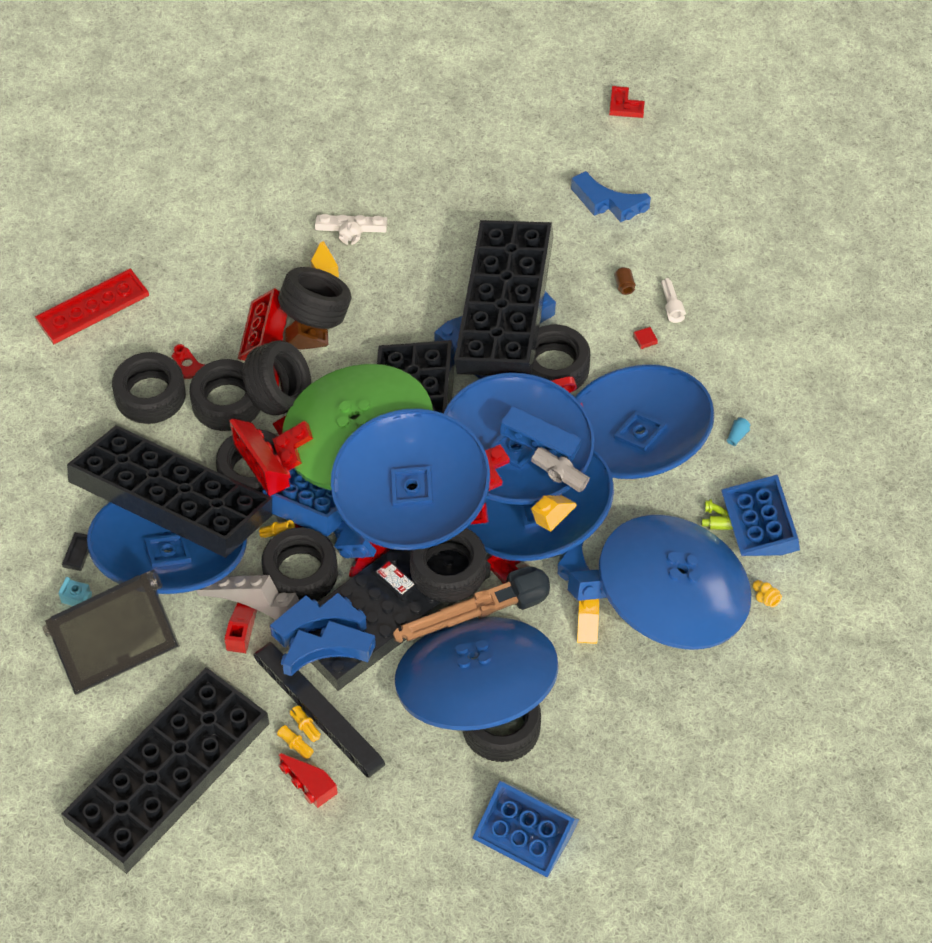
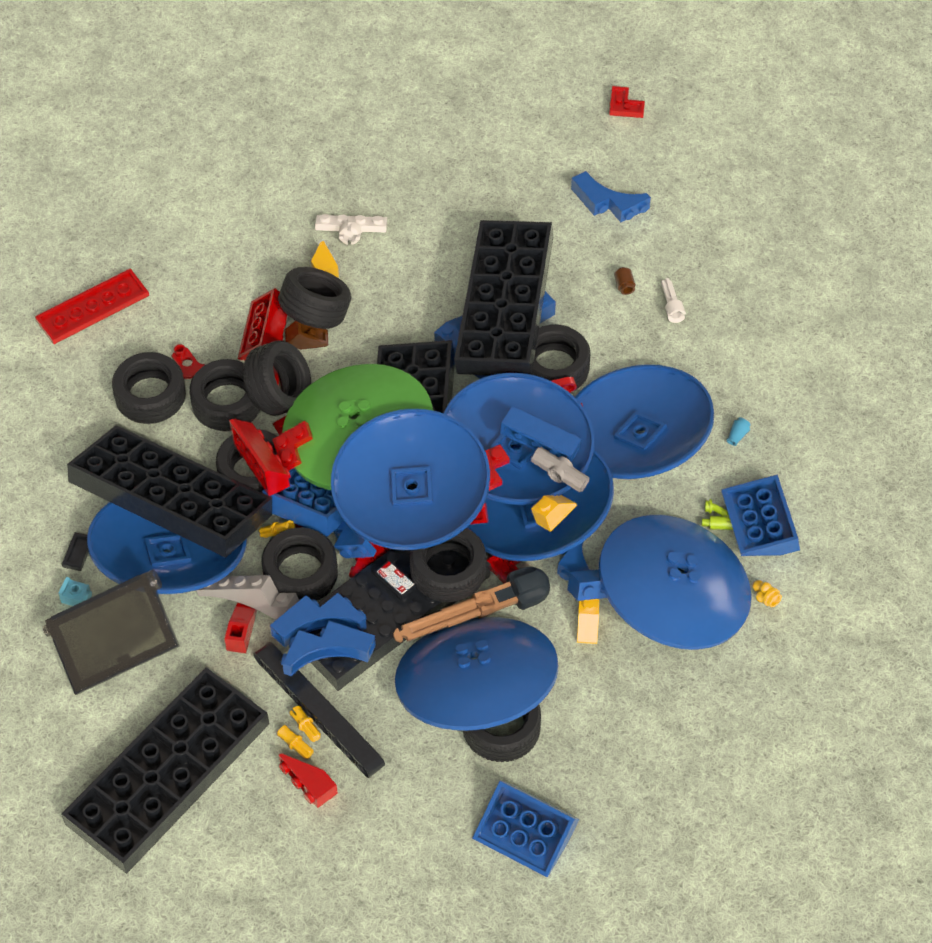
(645, 338): red tile -> none

